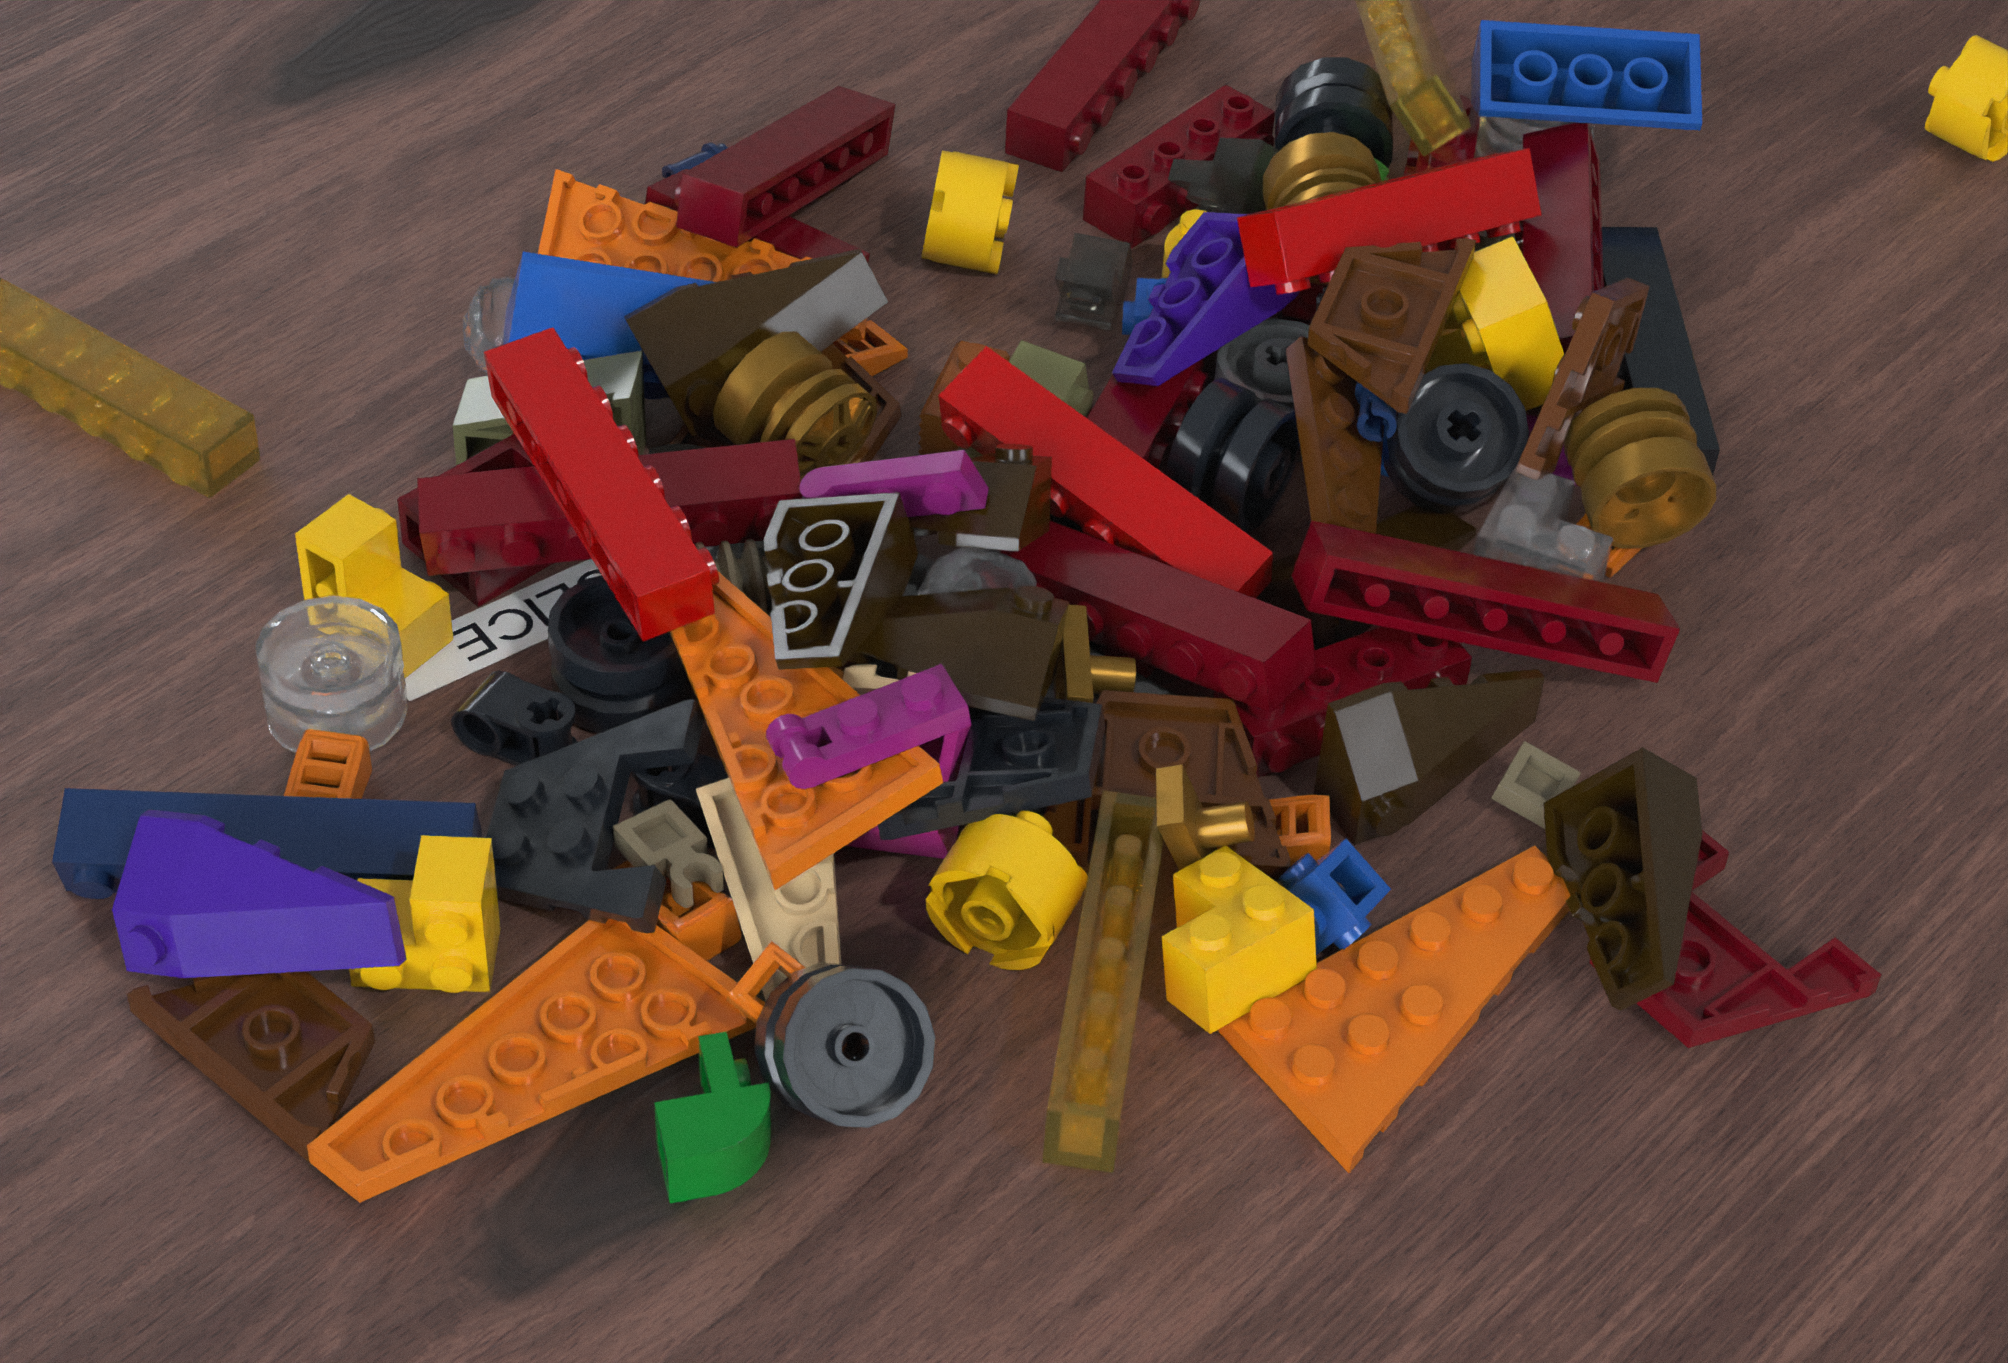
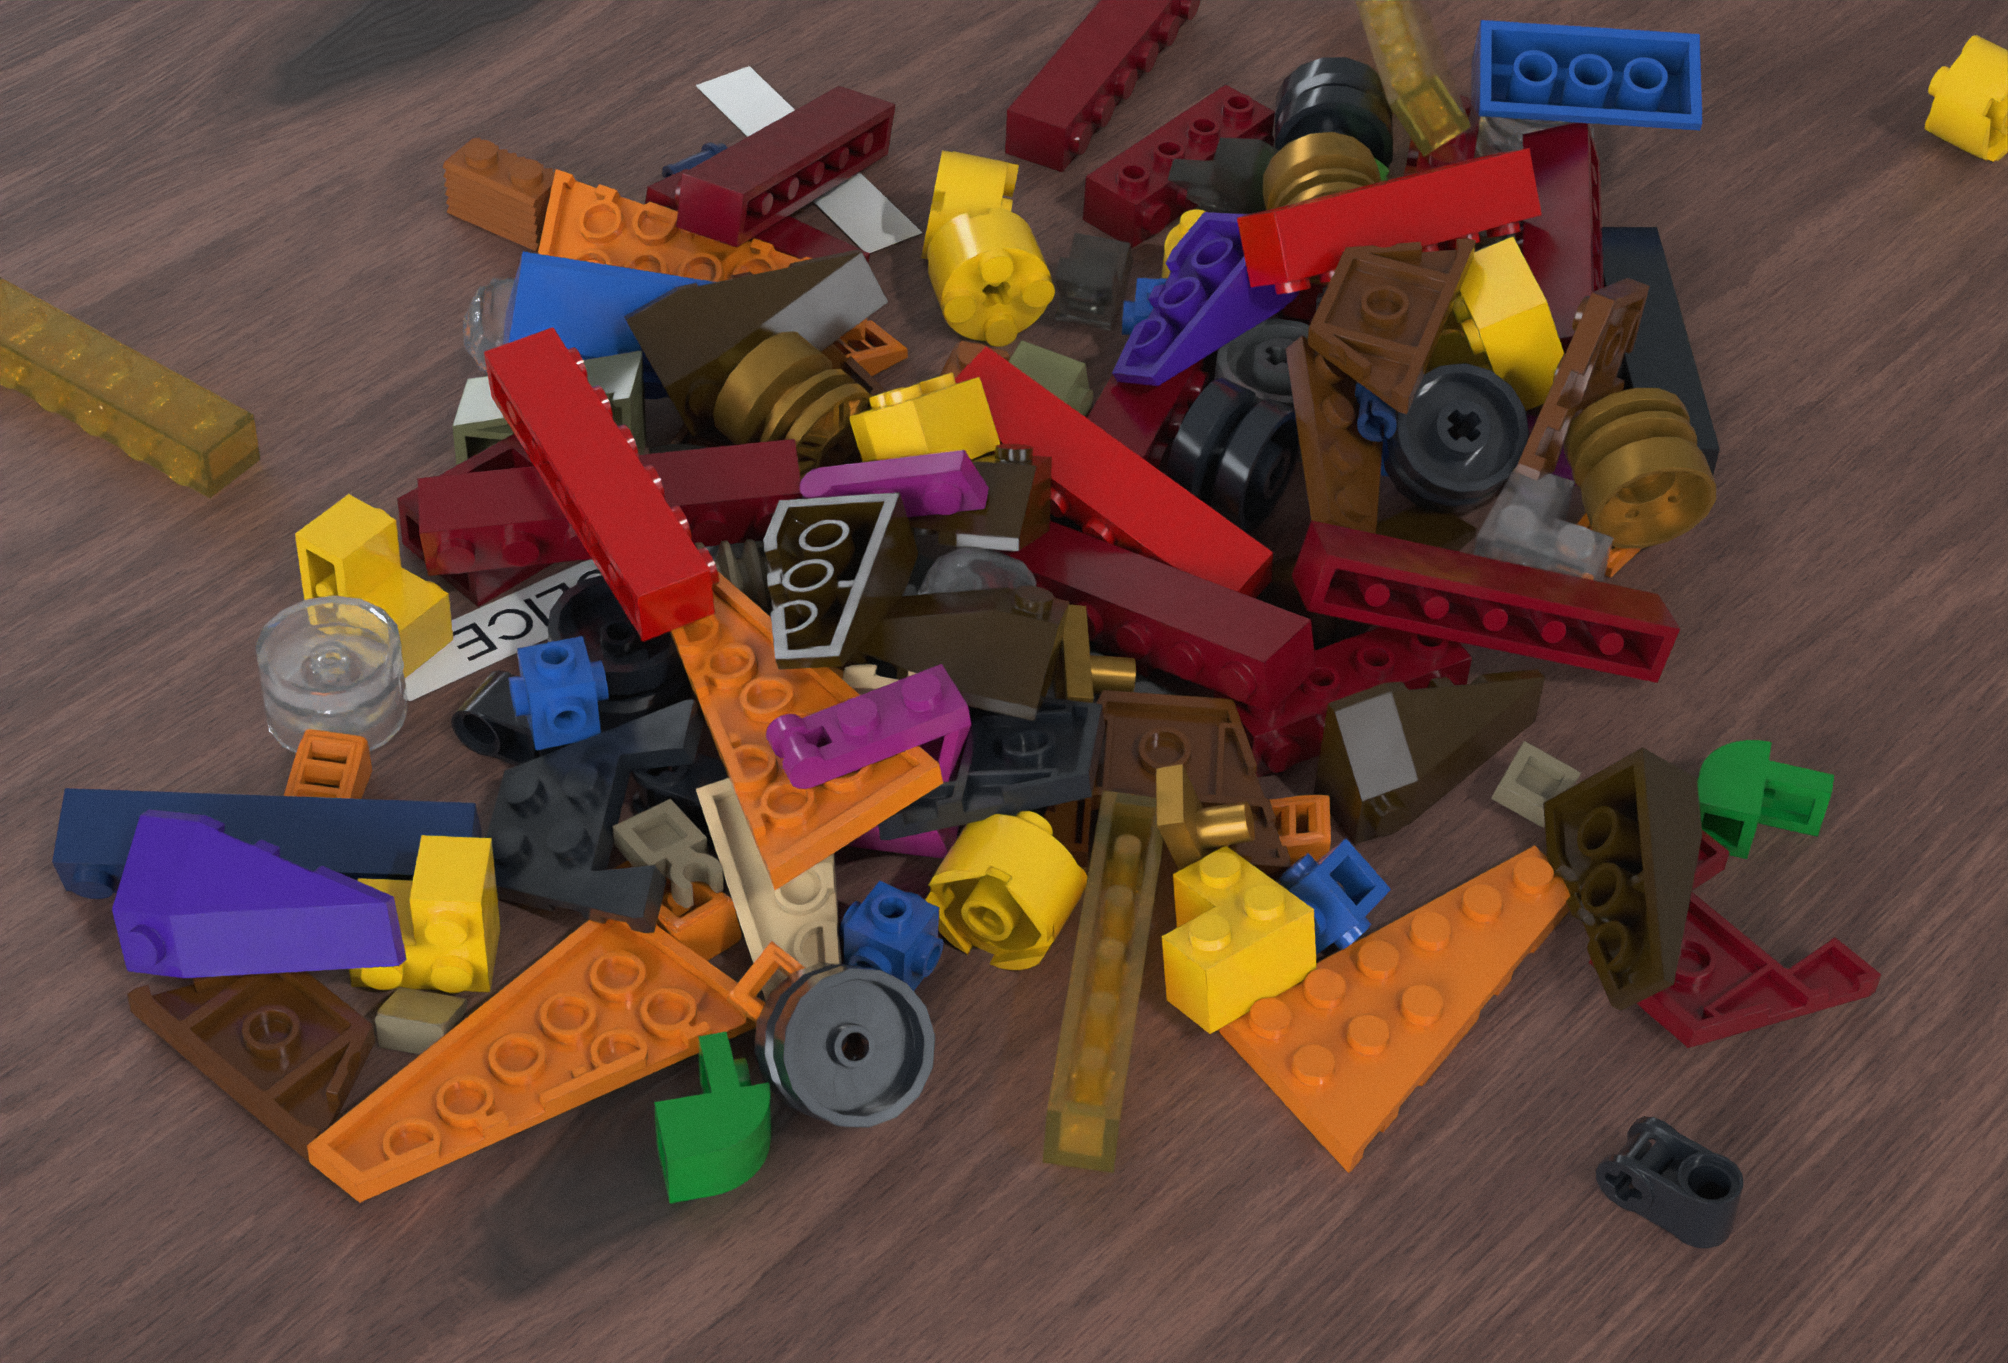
(417, 1019): none -> dark tan slope
(498, 191): none -> dark orange brick
(559, 692): none -> blue brick
(852, 205): none -> white sticker
(893, 934): none -> blue brick
(926, 420): none -> yellow brick
(989, 276): none -> yellow brick
(1674, 1182): none -> black piece
(1747, 789): none -> green brick

